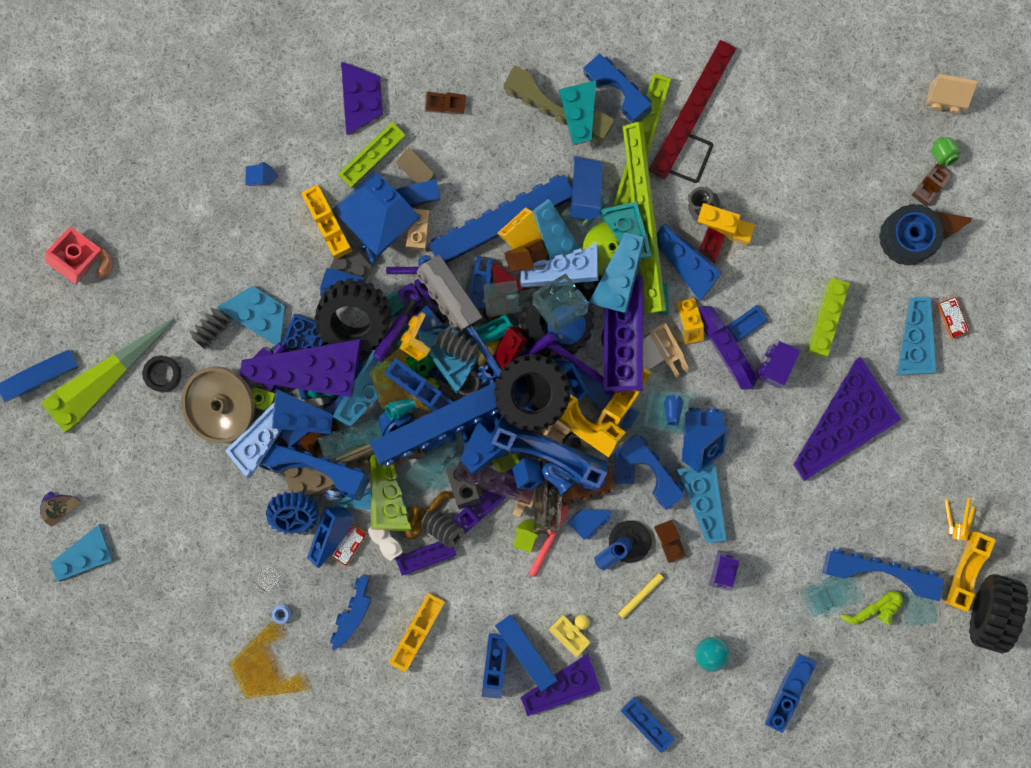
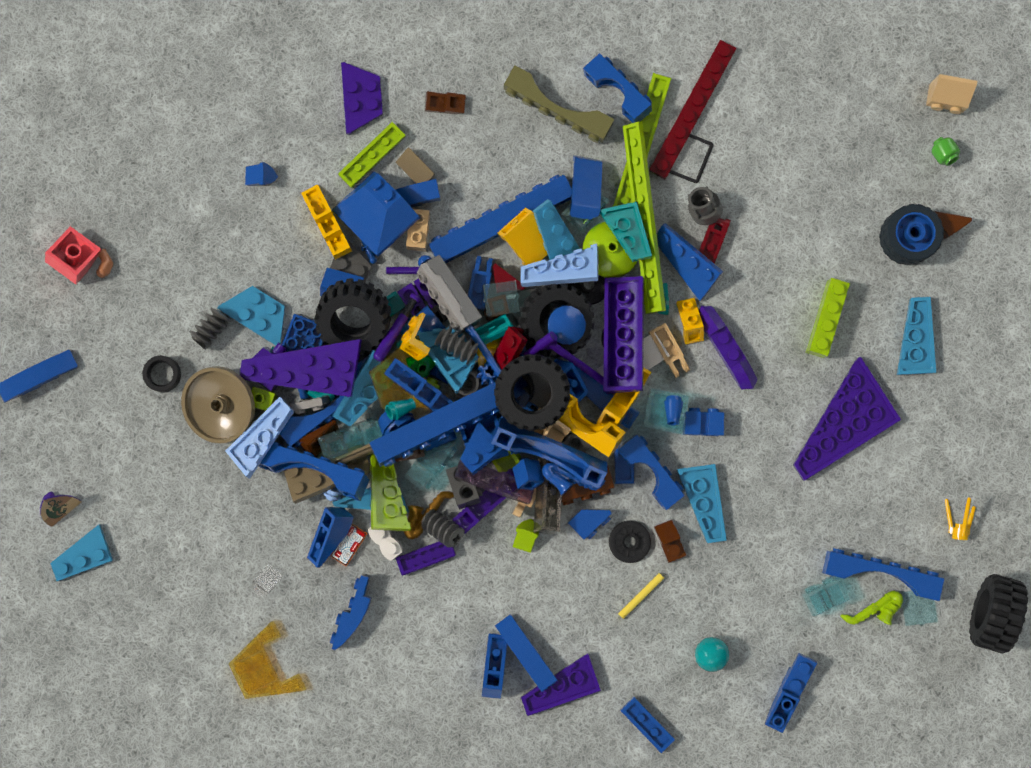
(79, 396): lime plate -> none
(277, 619): light blue plate -> none
(292, 512): blue gear -> none
(298, 415): blue wing -> none
(416, 633): yellow slope -> none
(525, 255): reddish brown slope -> none
(547, 544): coral bar -> none
(560, 307): clear light blue piece -> none
(570, 634): light yellow plate -> none
(579, 110): teal wing -> none
(613, 553): blue piece -> none
(619, 278): dark azure wing -> none
(703, 446): blue slope -> none
(724, 570): dark purple torso -> none
(726, 223): yellow arch -> none
(747, 323): blue tile -> none
(778, 364): dark purple piece -> none
(931, 184): reddish brown slope -> none
(953, 317): tile -> none
(962, 586): yellow arch -> none

